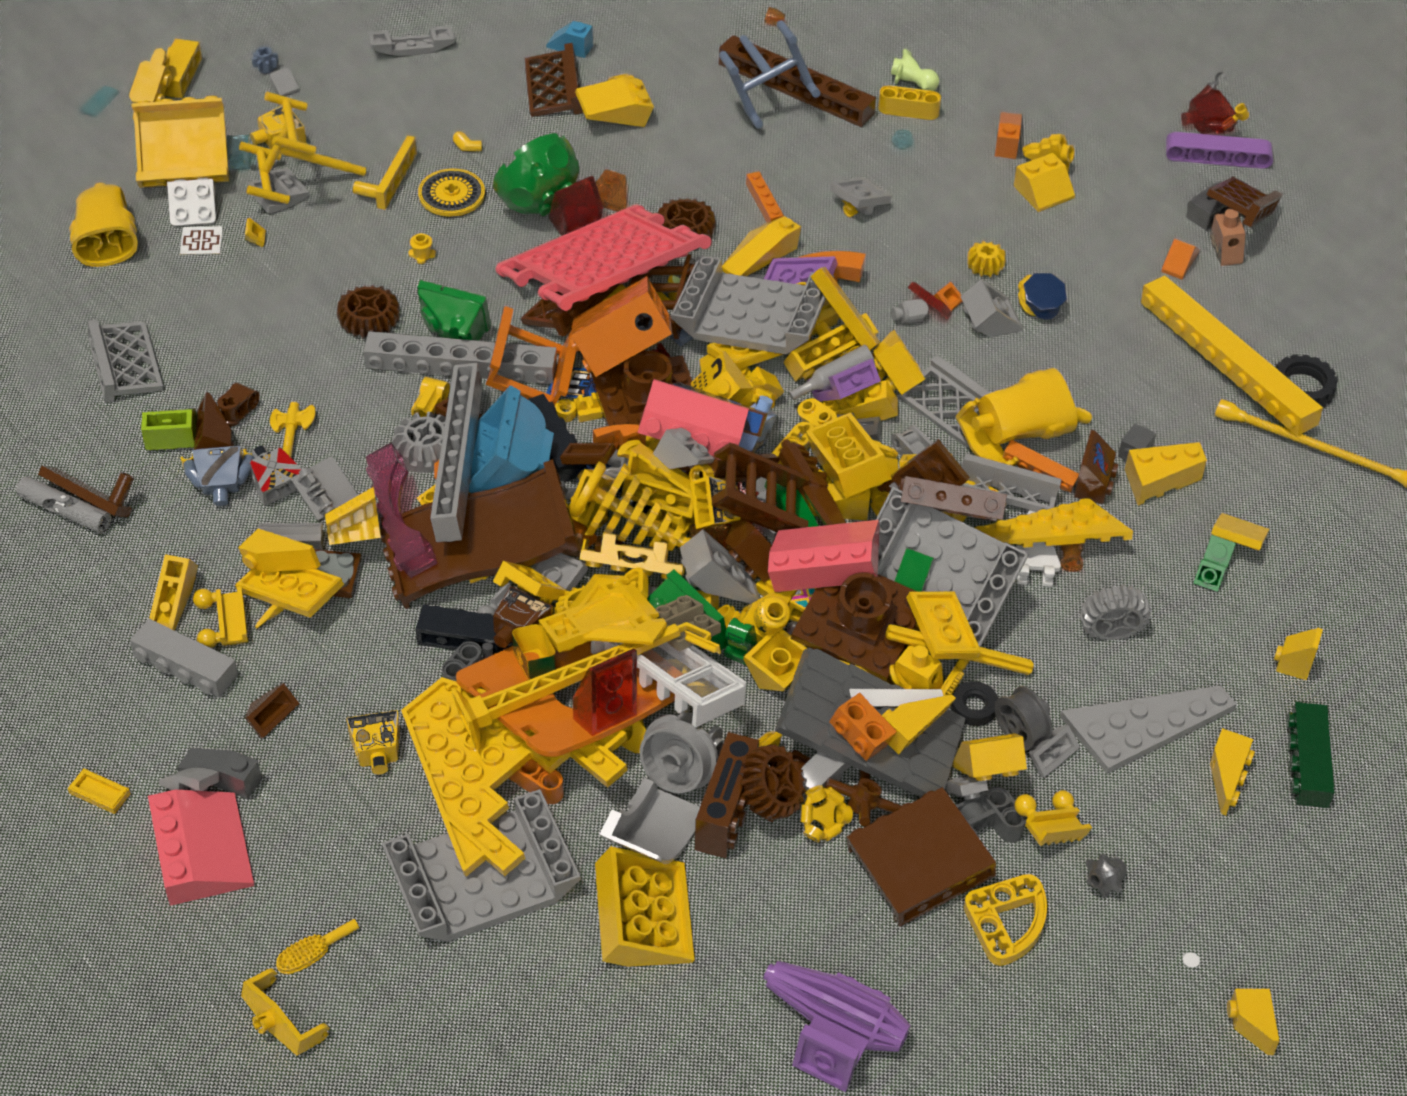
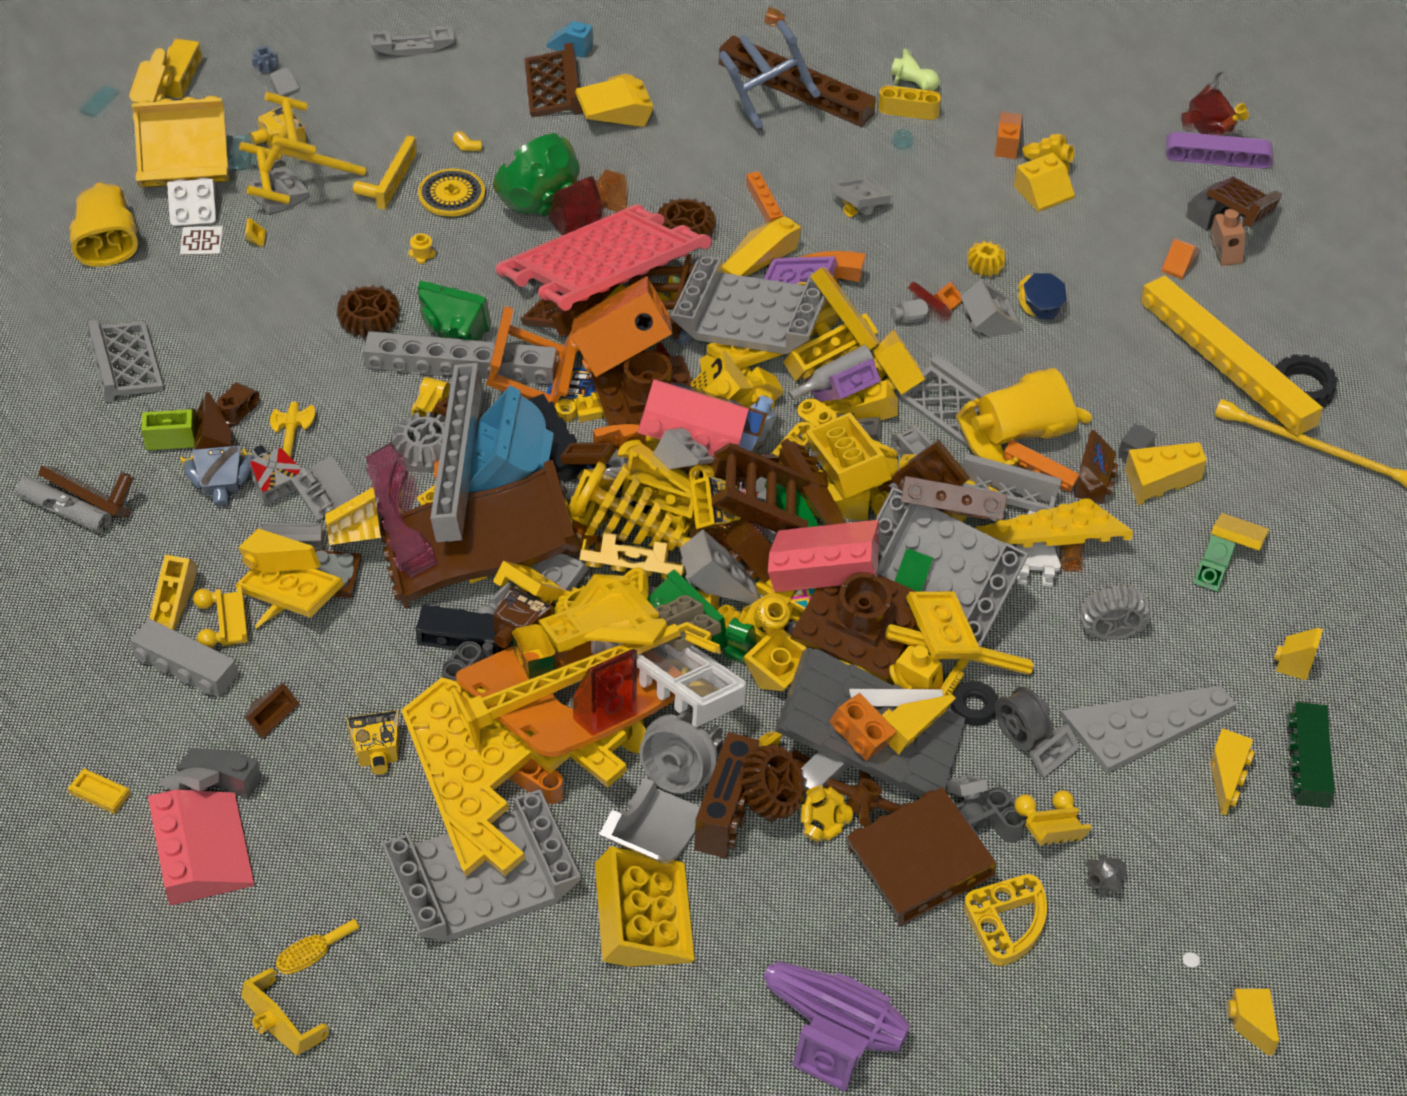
(991, 756): yellow slope -> none

